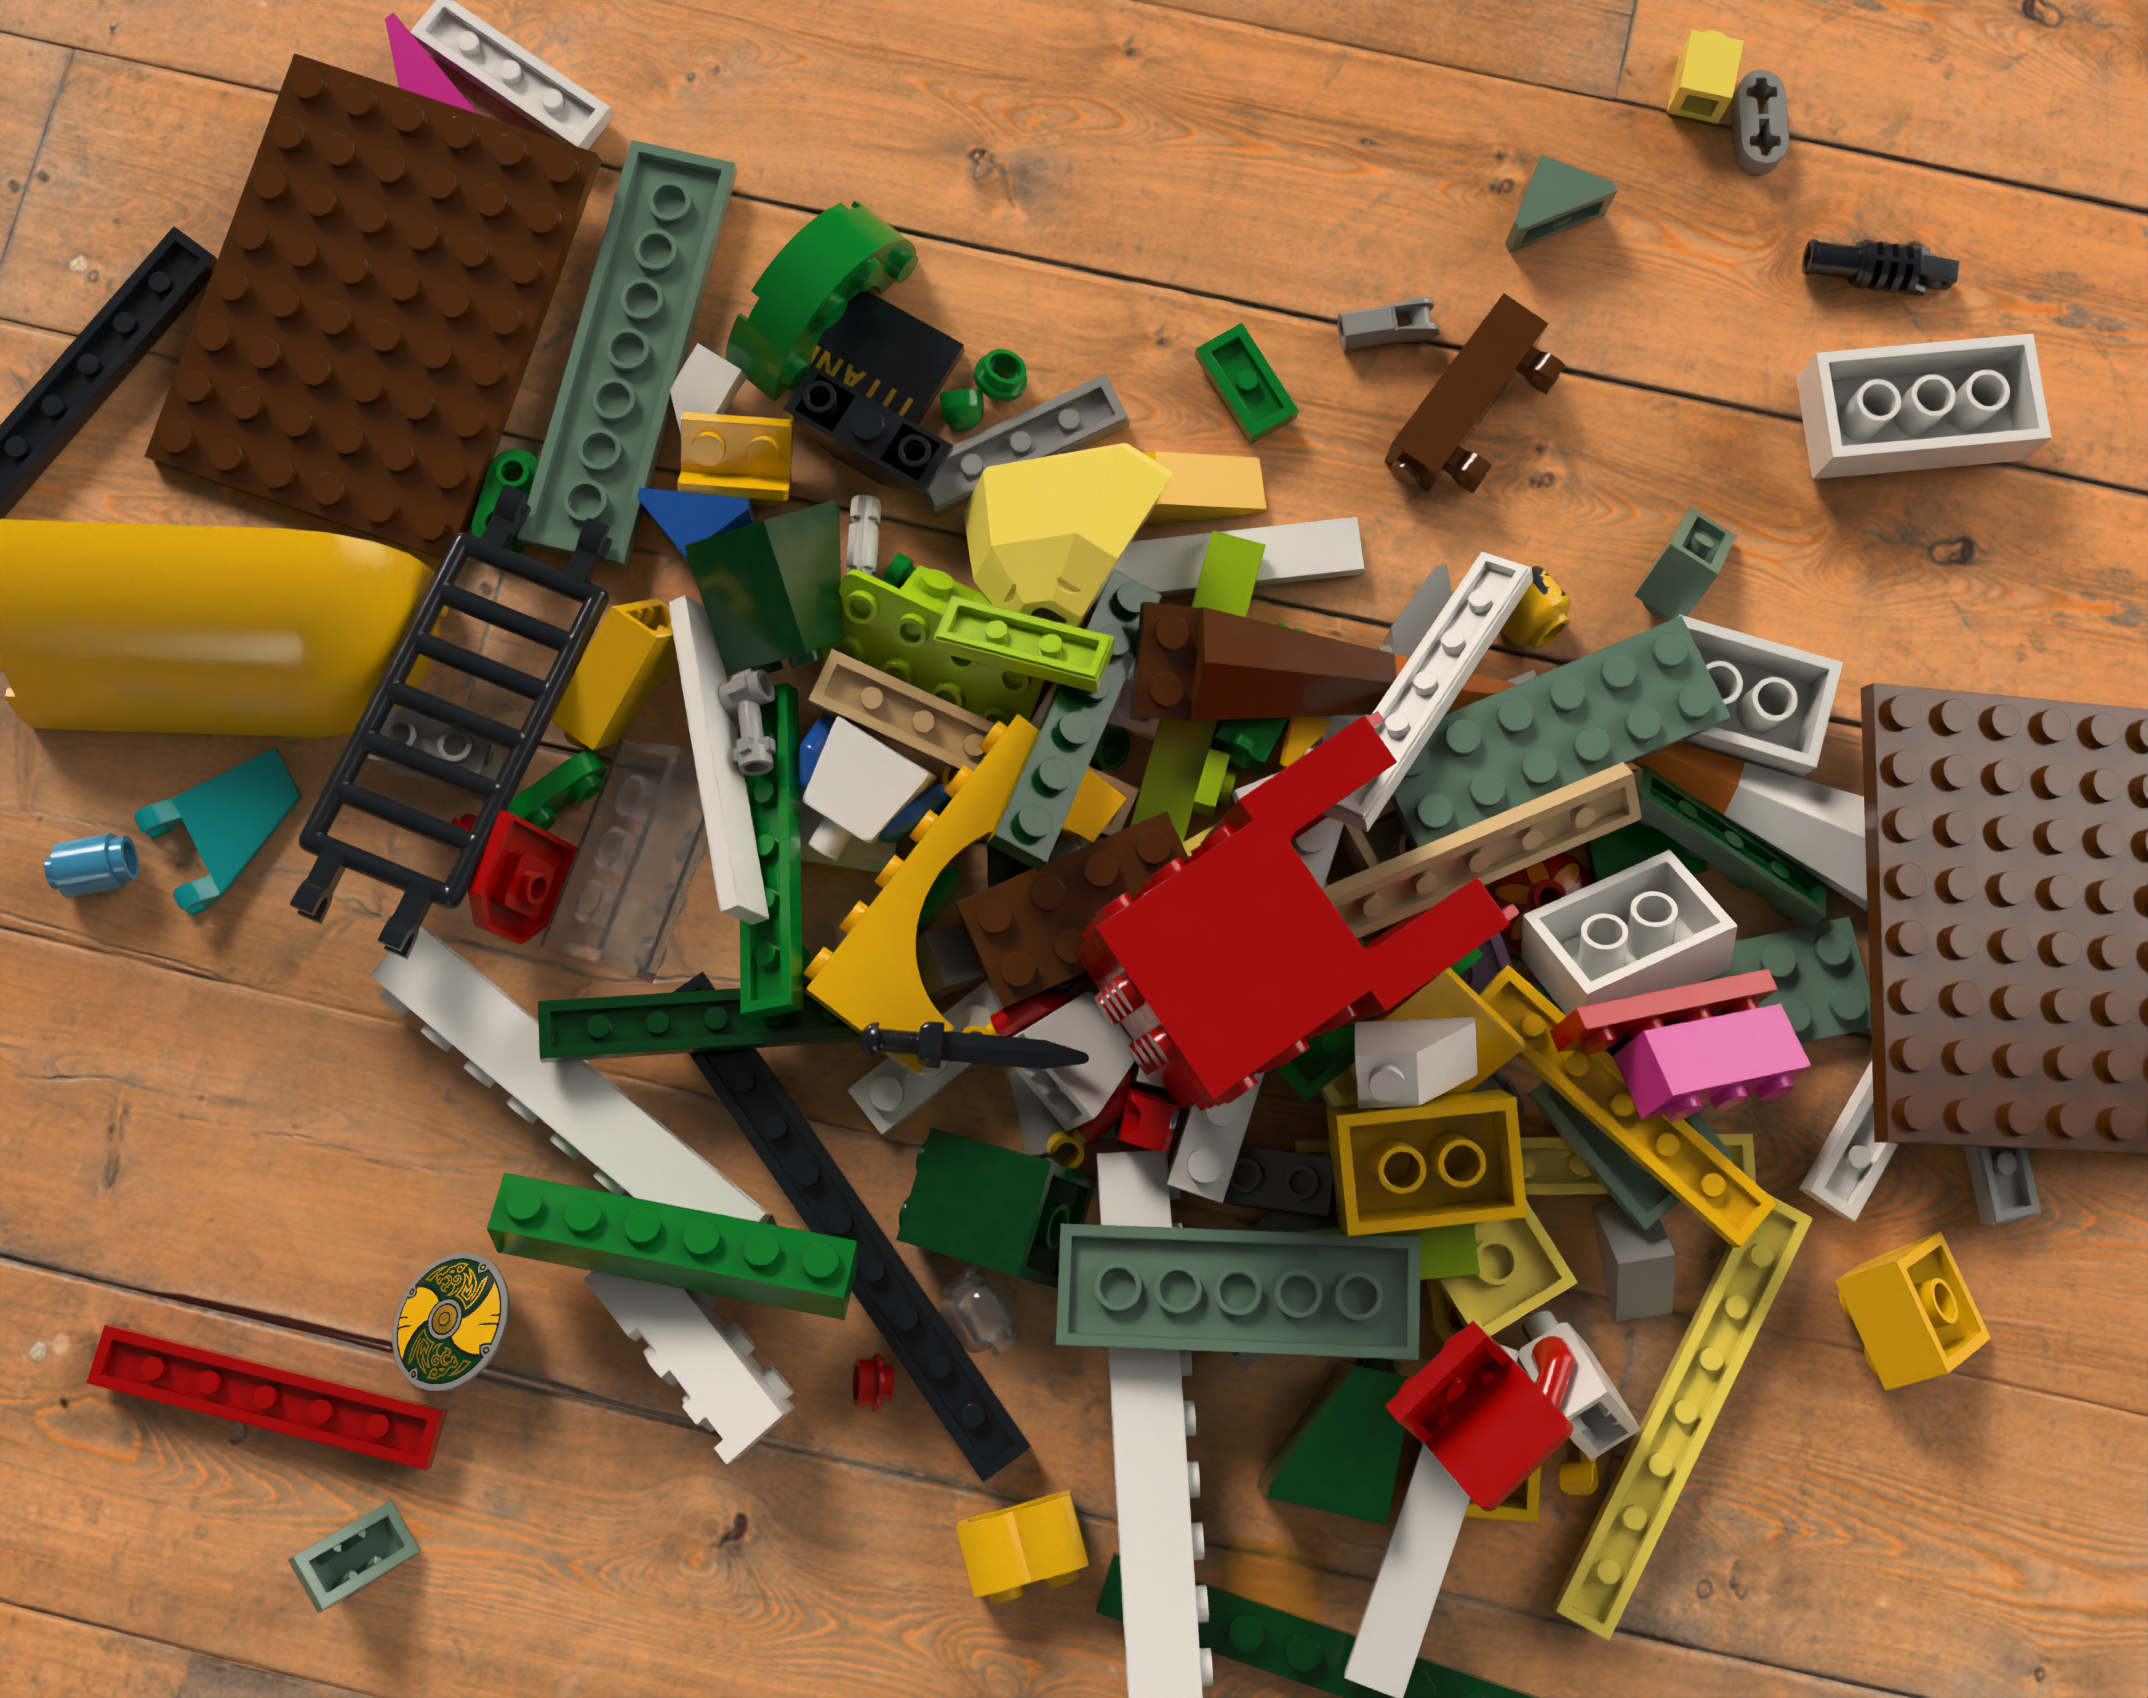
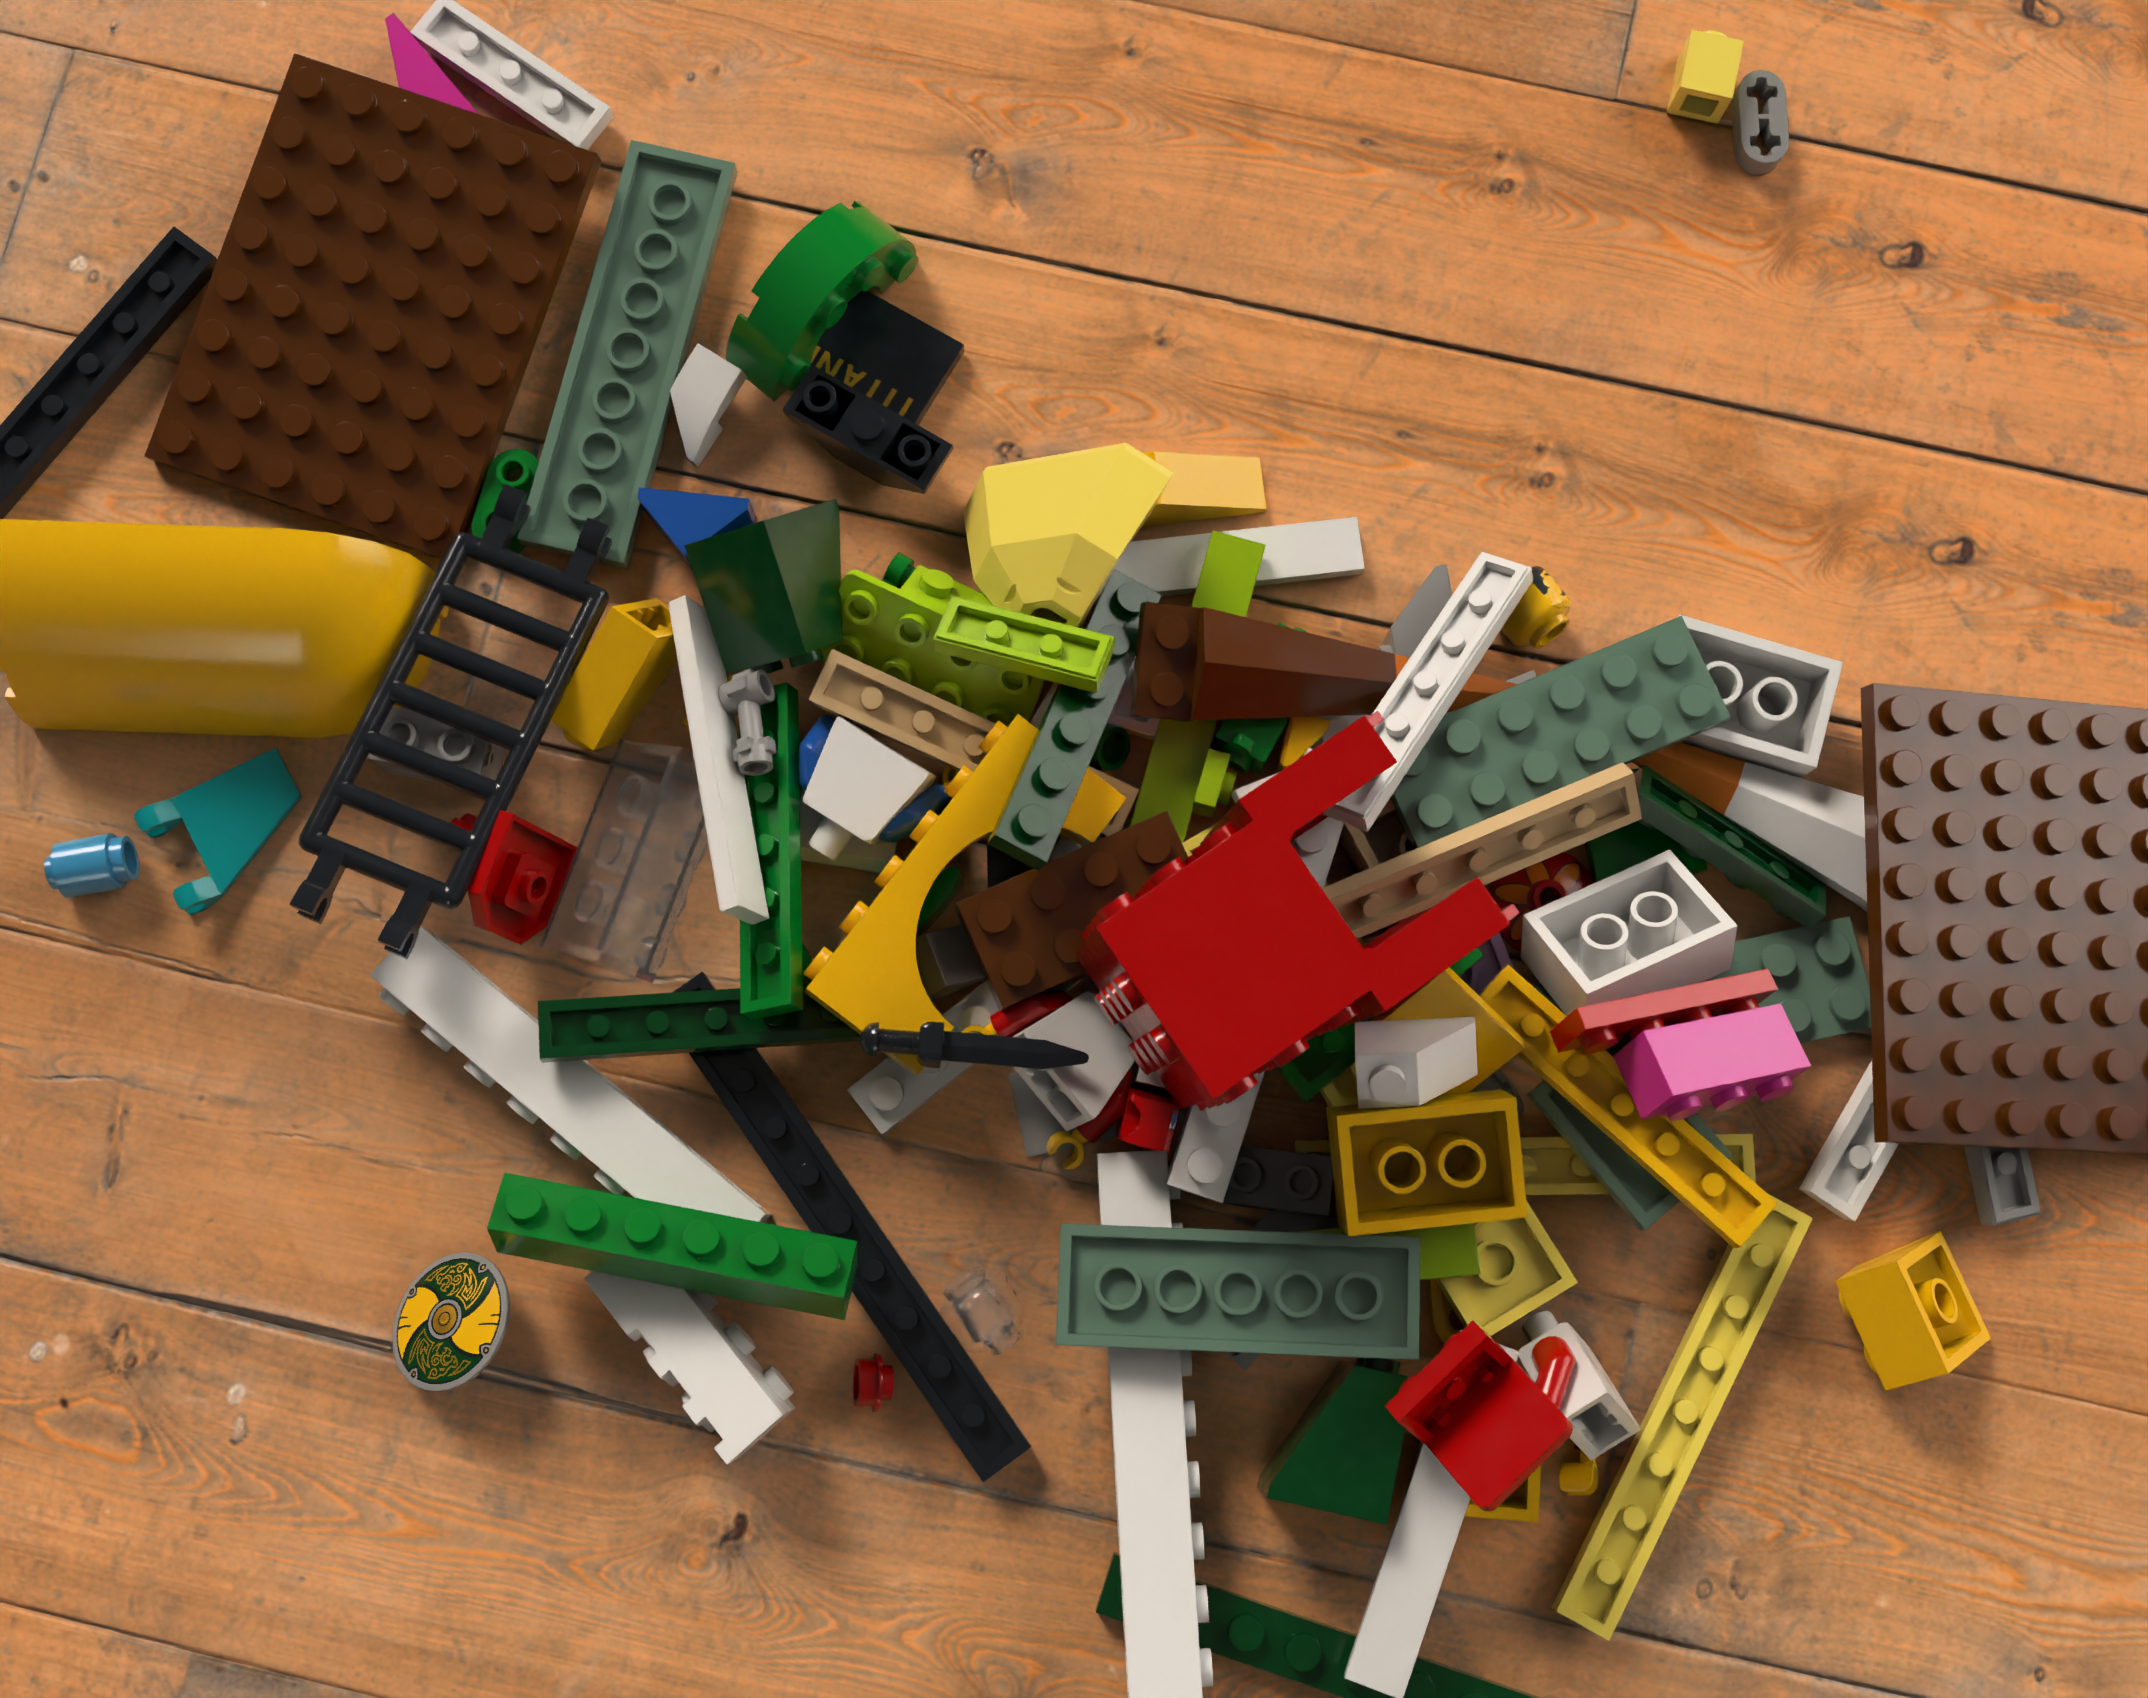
(267, 1396): red plate -> none
(354, 1557): sand green slope -> none
(573, 780): green plate -> none
(736, 457): yellow bracket -> none
(863, 534): white axle -> none
(962, 408): green hinge -> none
(992, 1206): dark green slope -> none
(1001, 375): green plate -> none
(1023, 1546): yellow brick -> none
(1045, 430): light grey tile -> none
(1246, 383): green plate -> none
(1276, 1575): clear yellow piece -> none
(1380, 325): light grey bar -> none
(1466, 392): reddish brown brick -> none
(1558, 201): sand green slope -> none
(1635, 1264): light grey slope -> none
(1685, 566): sand green slope -> none
(1881, 266): black hinge -> none
(1923, 406): white brick -> none

